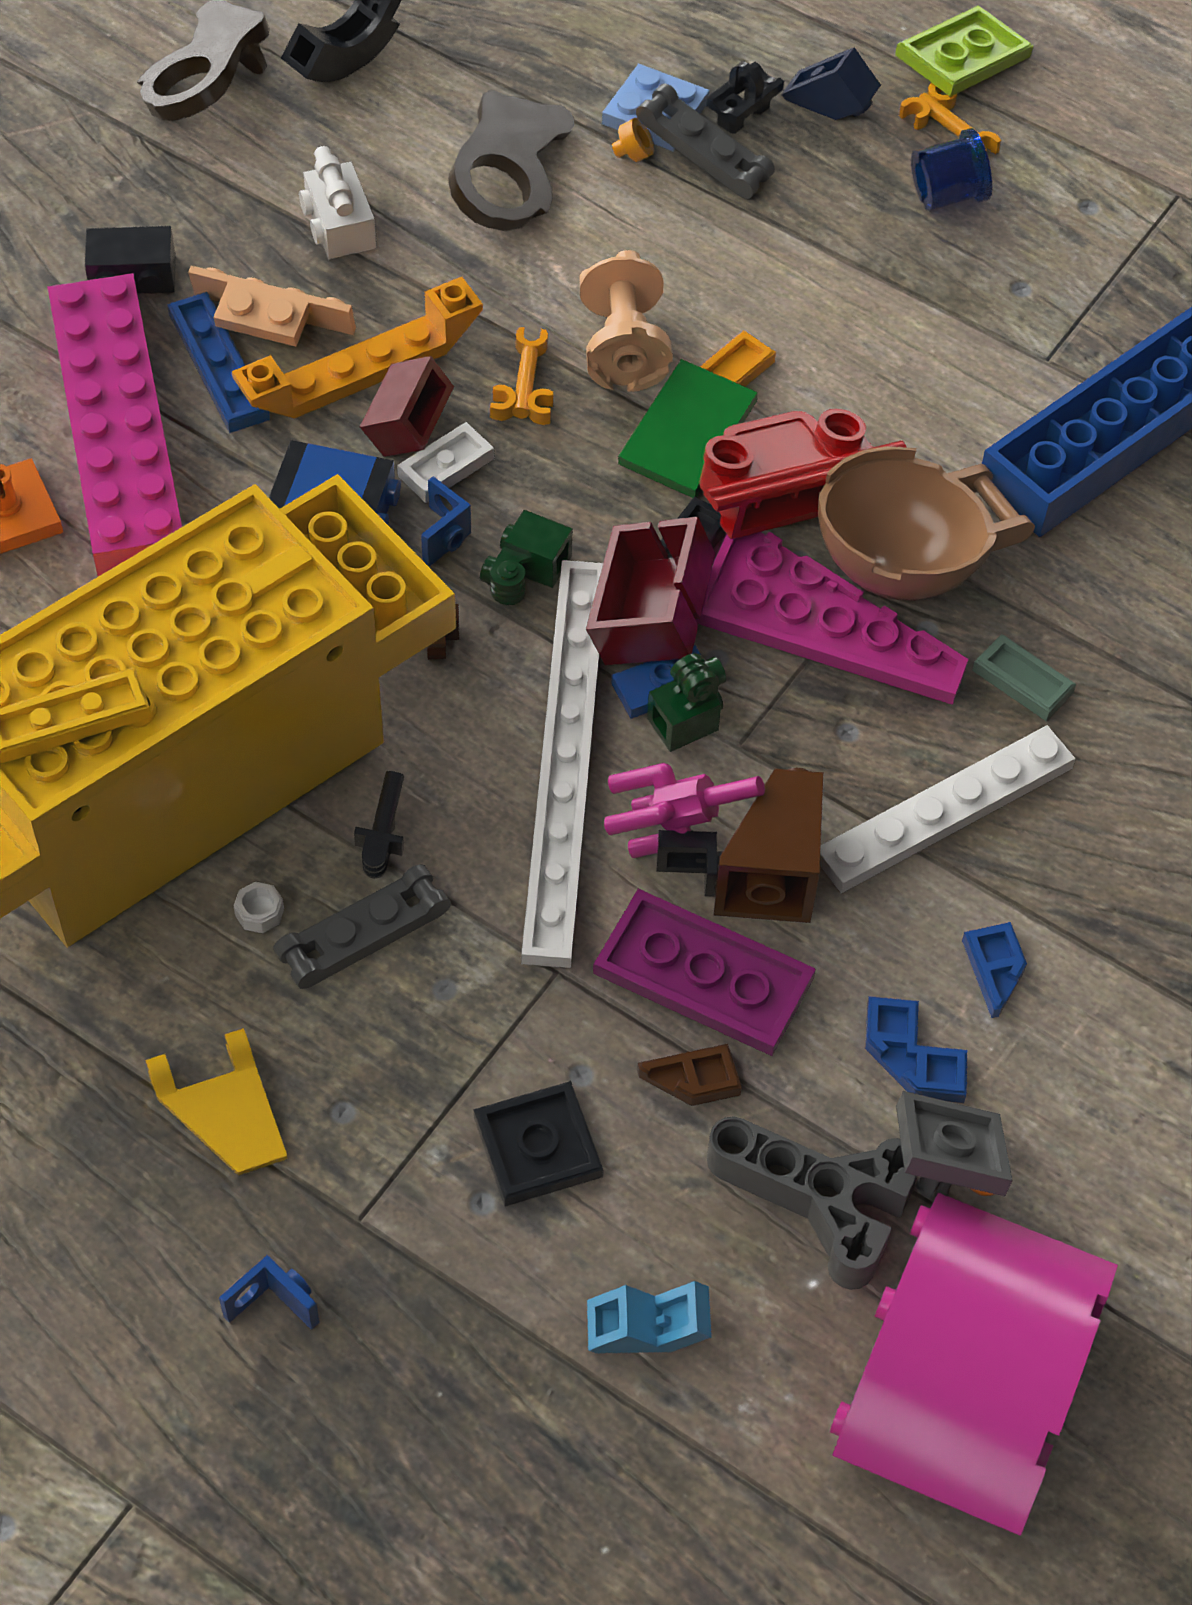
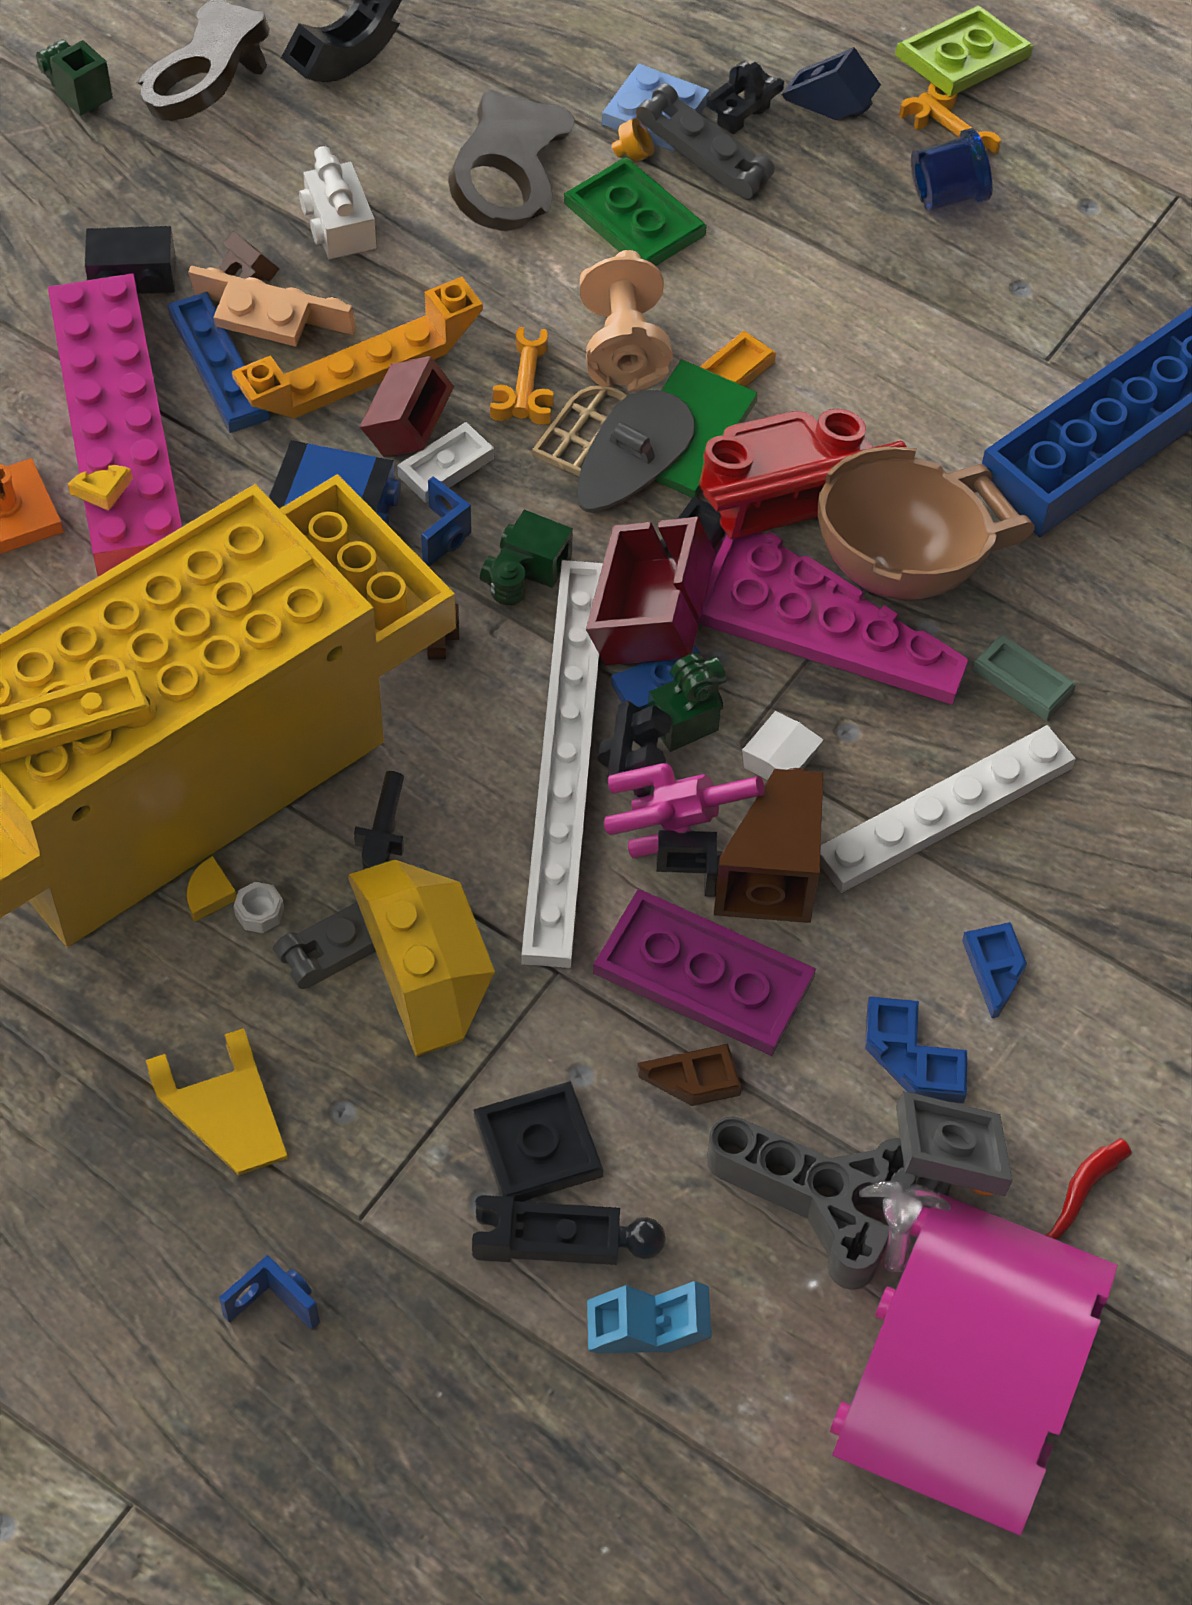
(77, 74): none -> dark green brick
(101, 486): none -> yellow tile
(208, 890): none -> yellow tile
(246, 256): none -> reddish brown tile
(425, 950): none -> yellow wedge
(560, 1232): none -> black plate
(573, 435): none -> tan window
(634, 212): none -> green tile
(634, 448): none -> dark grey shield
(635, 726): none -> black hips
(780, 745): none -> white piece
(901, 1211): none -> clear plant
(1088, 1173): none -> red animal

